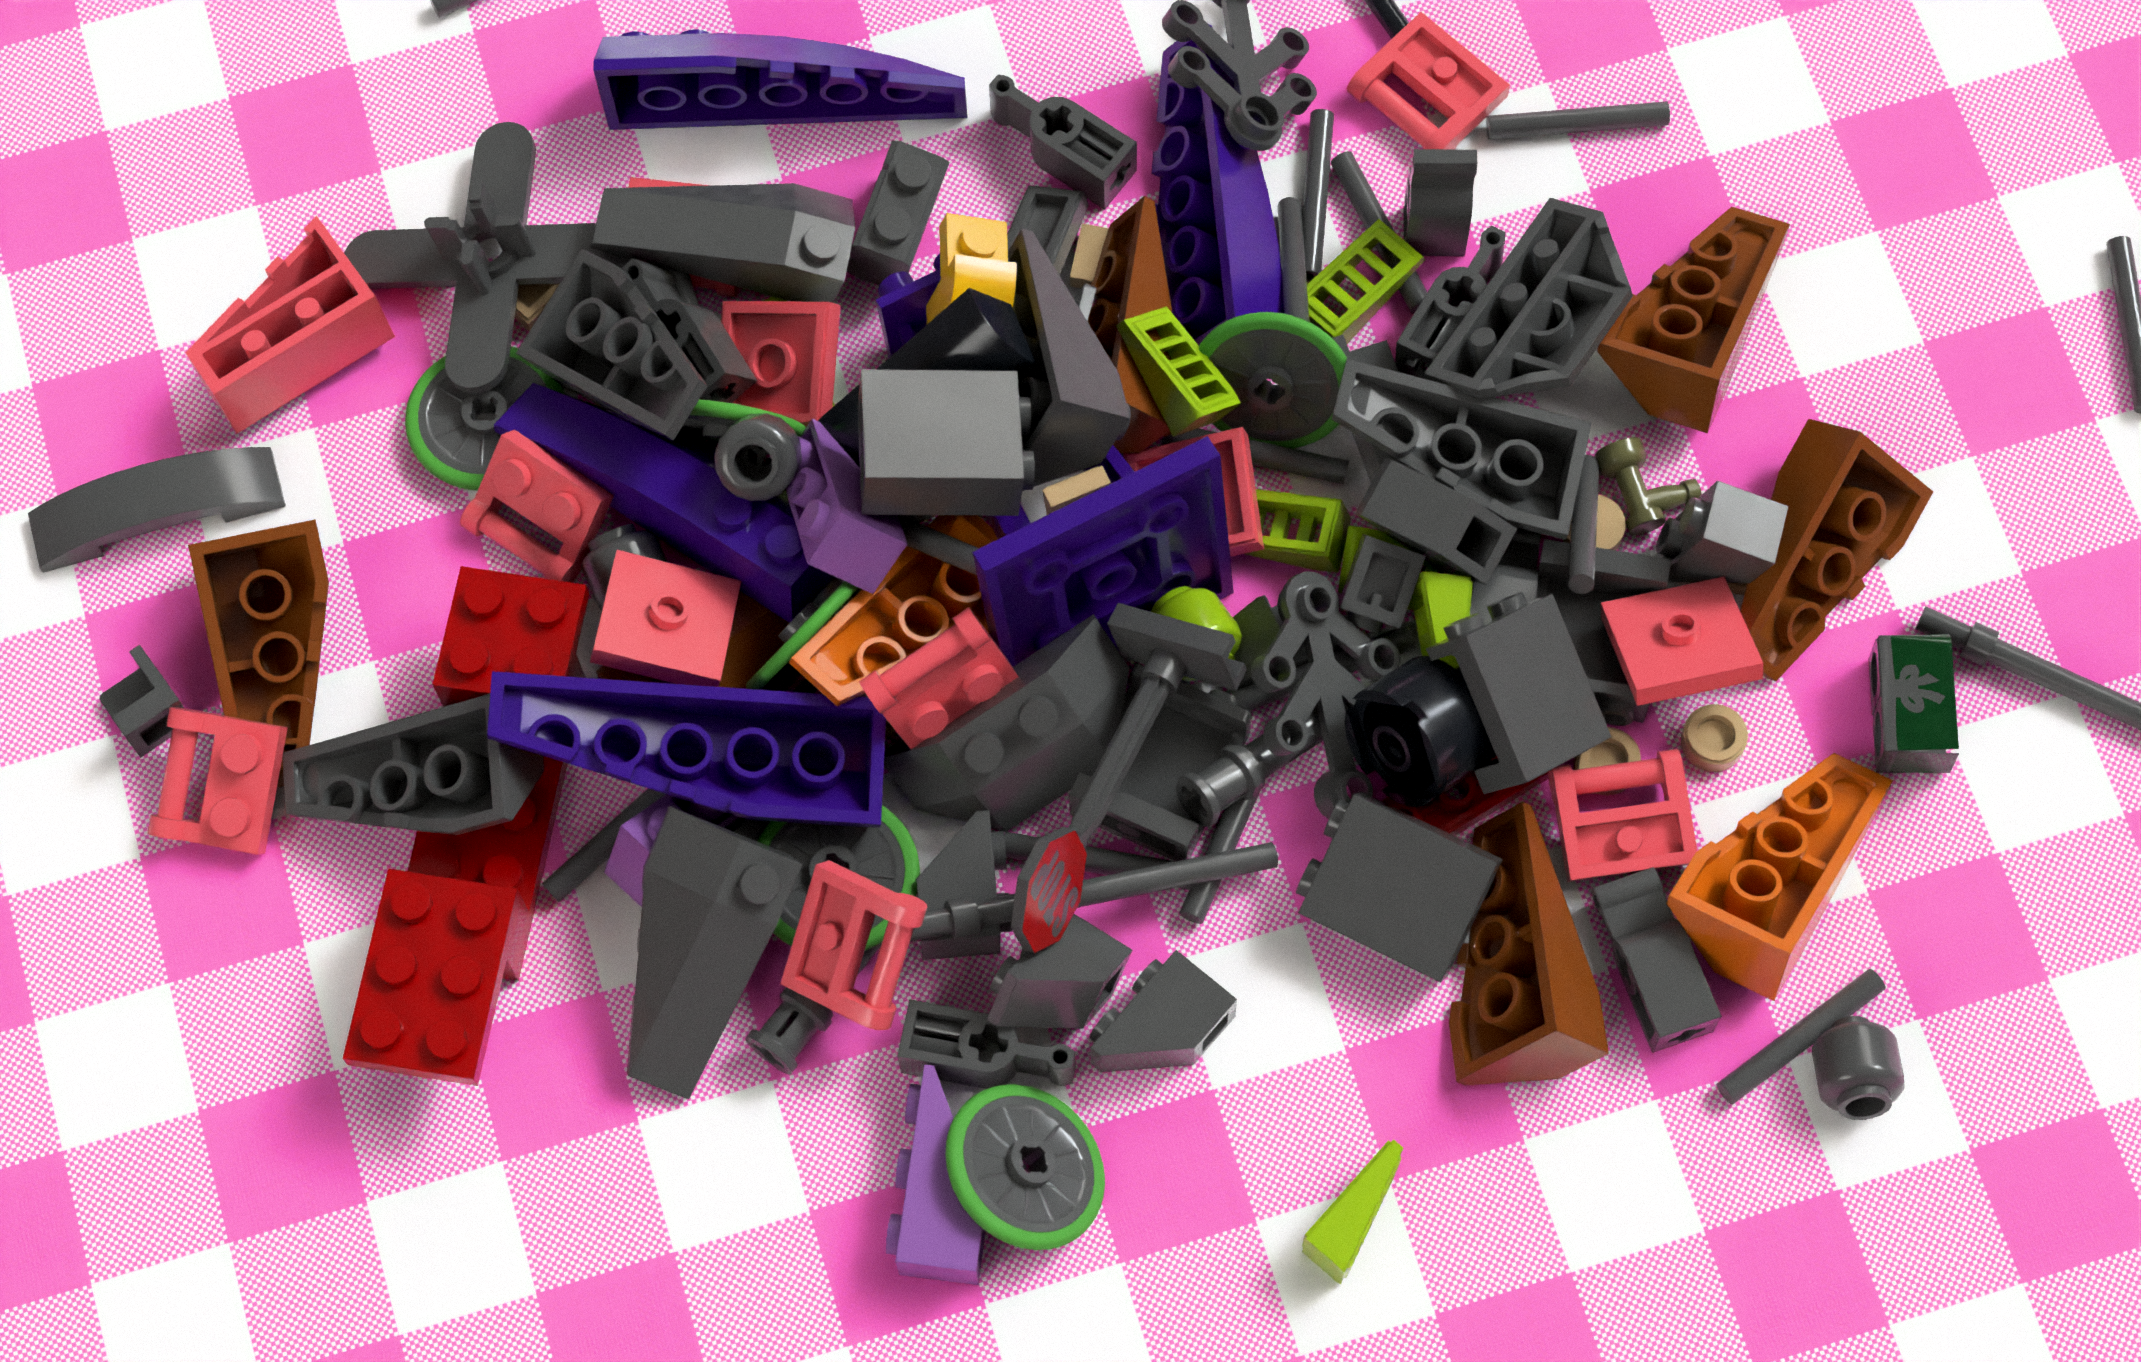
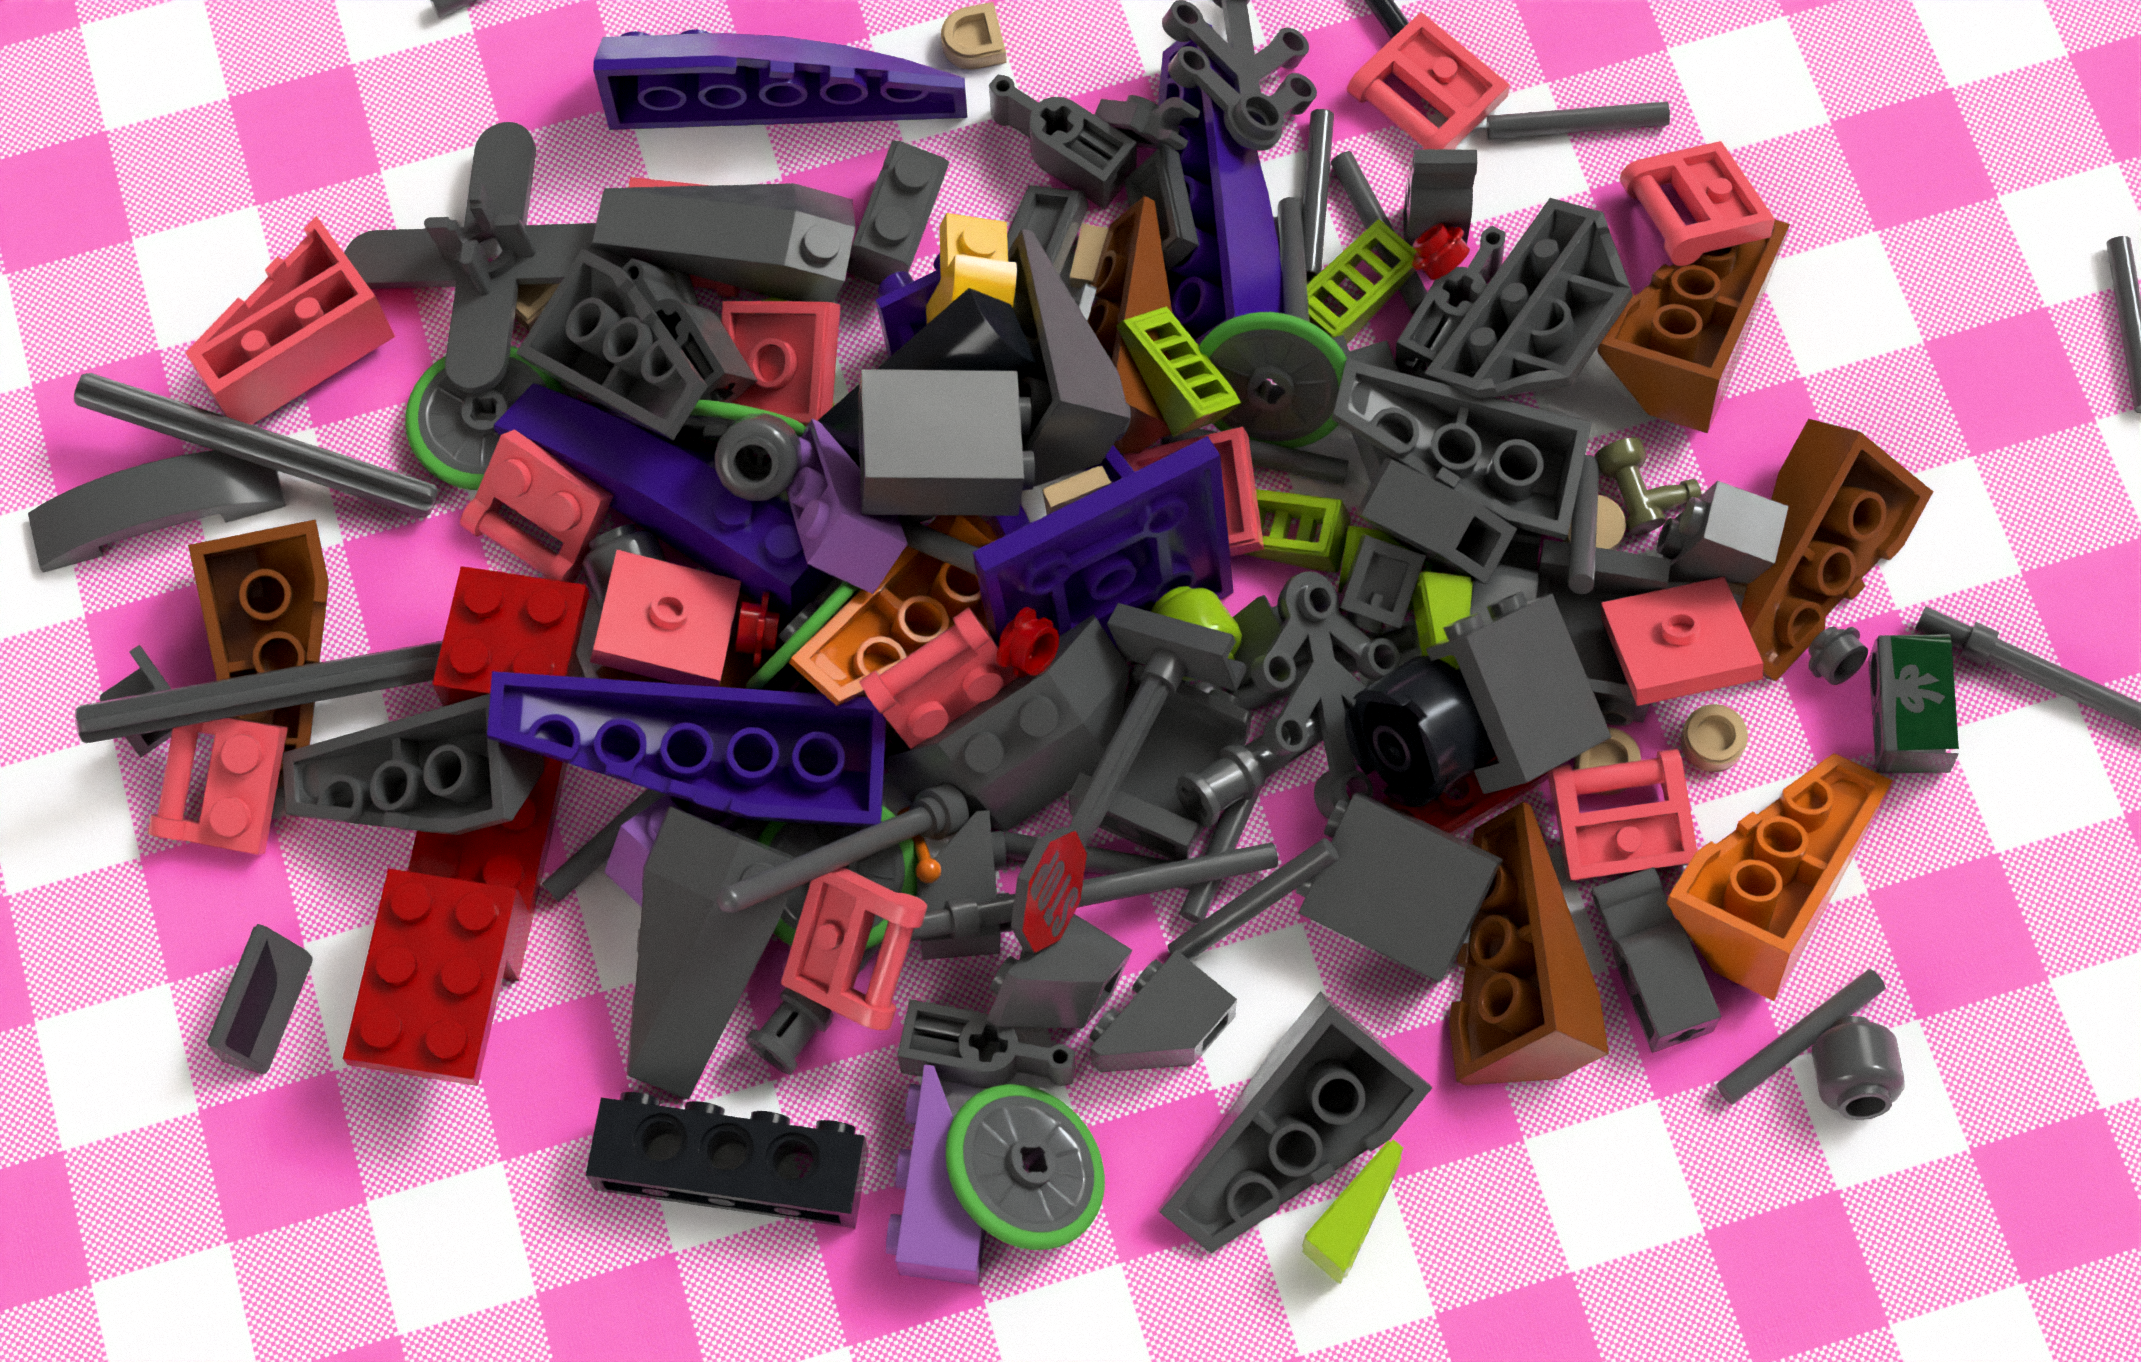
(255, 444): none -> dark grey axle
(256, 693): none -> dark grey axle
(259, 1001): none -> dark grey slope
(757, 629): none -> red plate
(823, 1196): none -> black brick
(928, 869): none -> orange hinge
(933, 815): none -> dark grey piece
(973, 37): none -> tan tile
(1027, 644): none -> red plate
(1147, 121): none -> dark grey plate
(1163, 181): none -> dark grey tile
(1255, 899): none -> dark grey bar
(1302, 1116): none -> dark grey wedge
(1439, 250): none -> red plate
(1712, 190): none -> coral plate
(1837, 654): none -> dark grey plate

